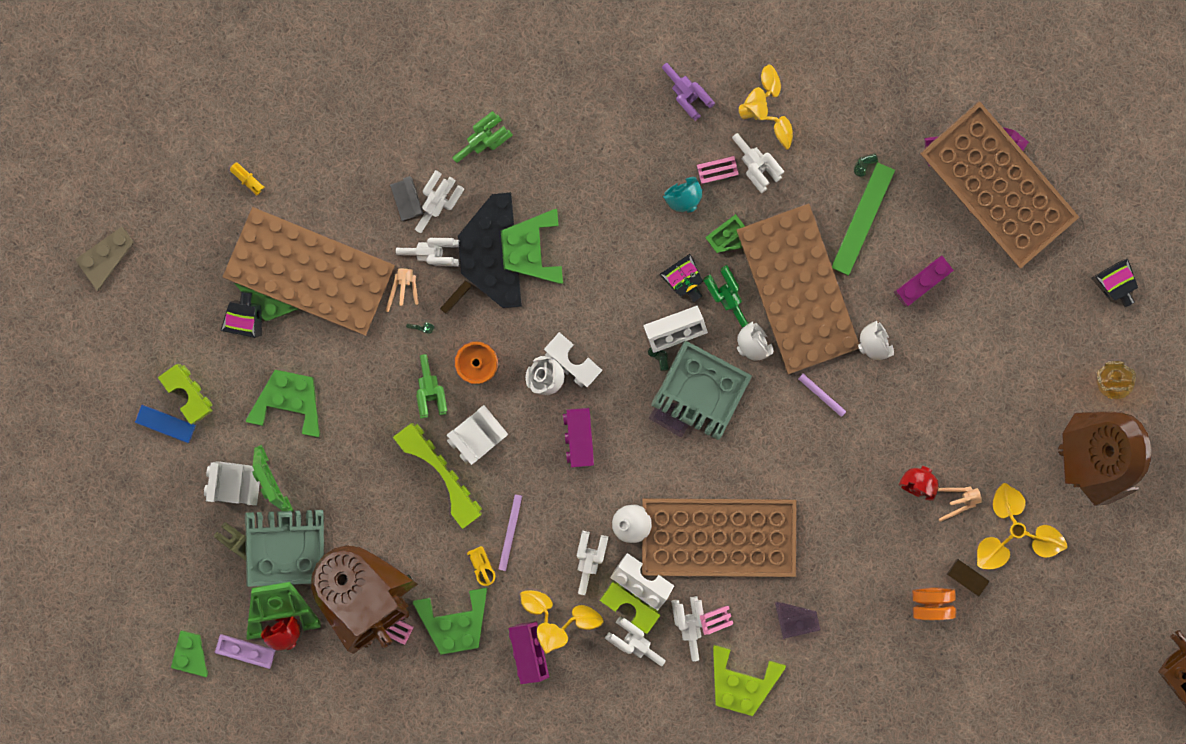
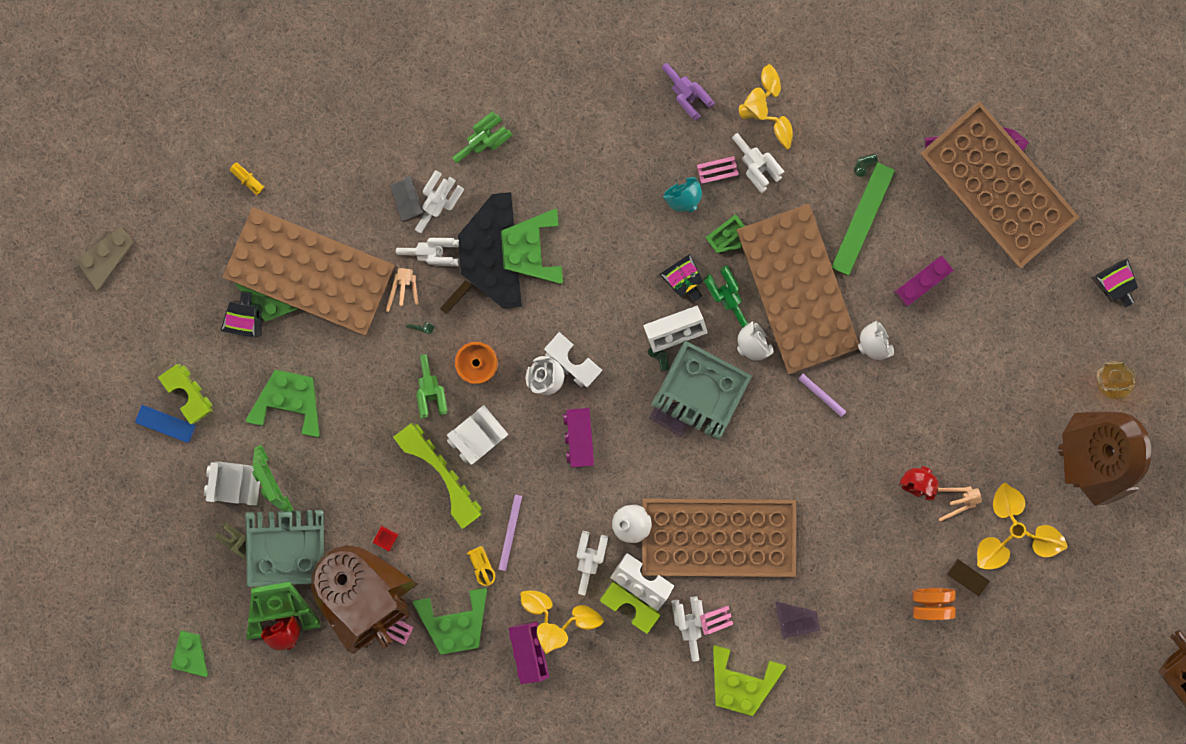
(245, 651): lavender tile -> none
(385, 538): none -> red tile
(634, 642): white plant -> none

